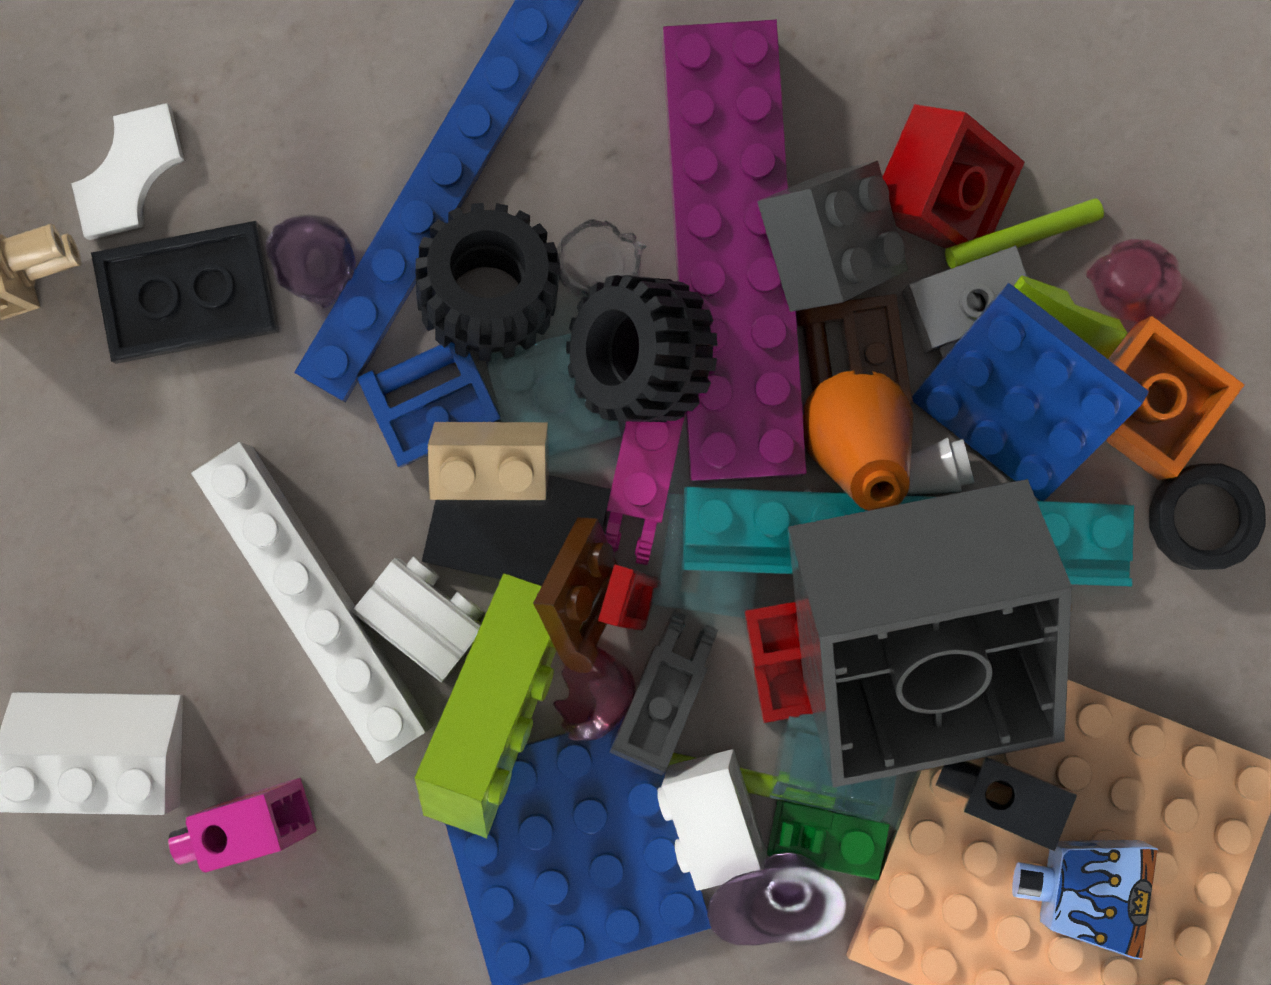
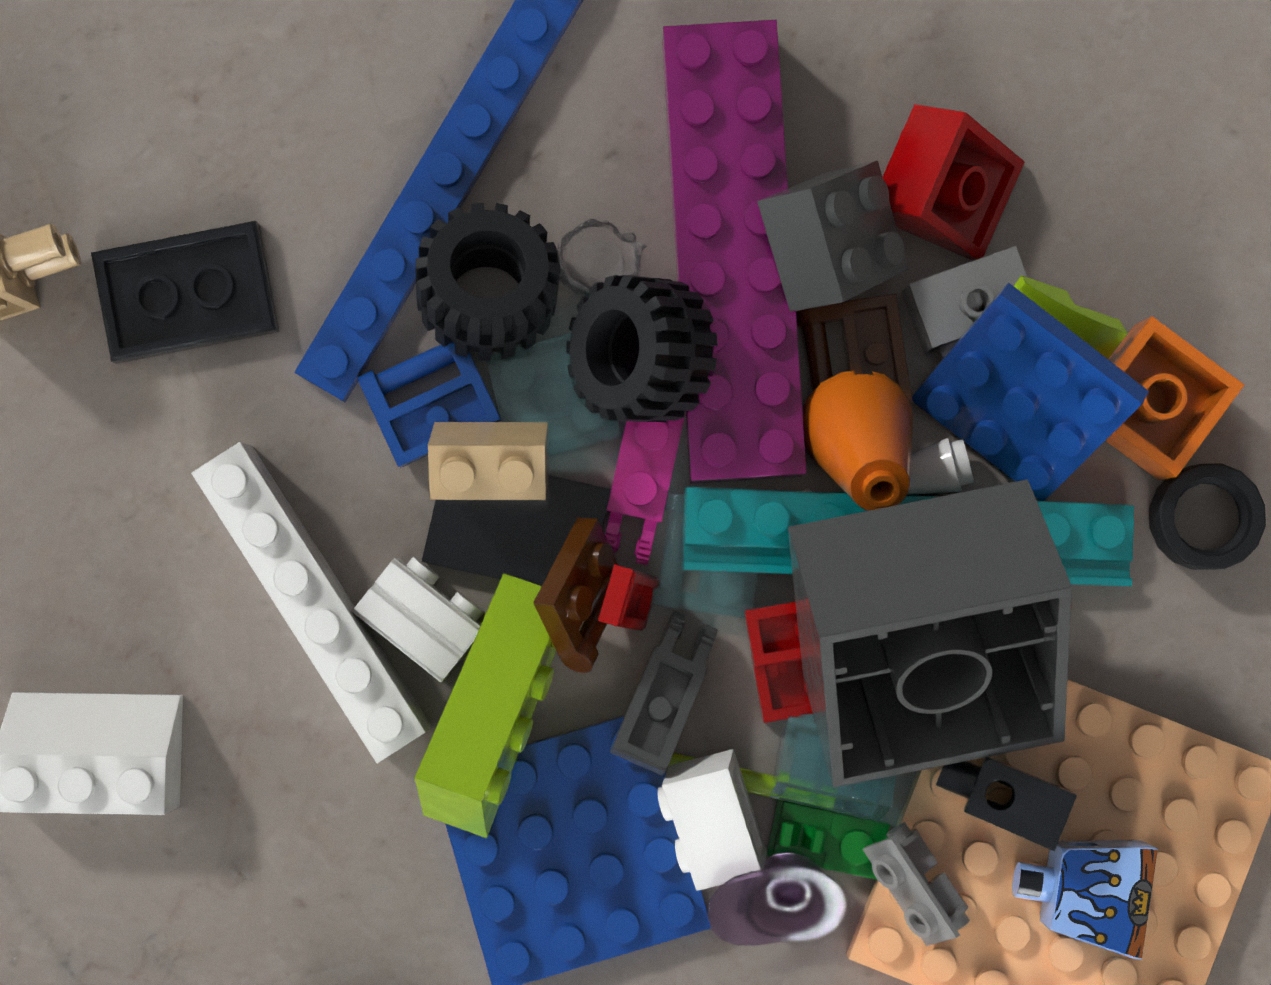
(115, 193): white tile -> none
(244, 827): dark pink torso -> none
(311, 257): clear purple hair -> none
(596, 698): clear pink hair -> none
(930, 908): none -> light grey hinge
(1025, 232): lime bar -> none
(1137, 280): clear pink hair -> none

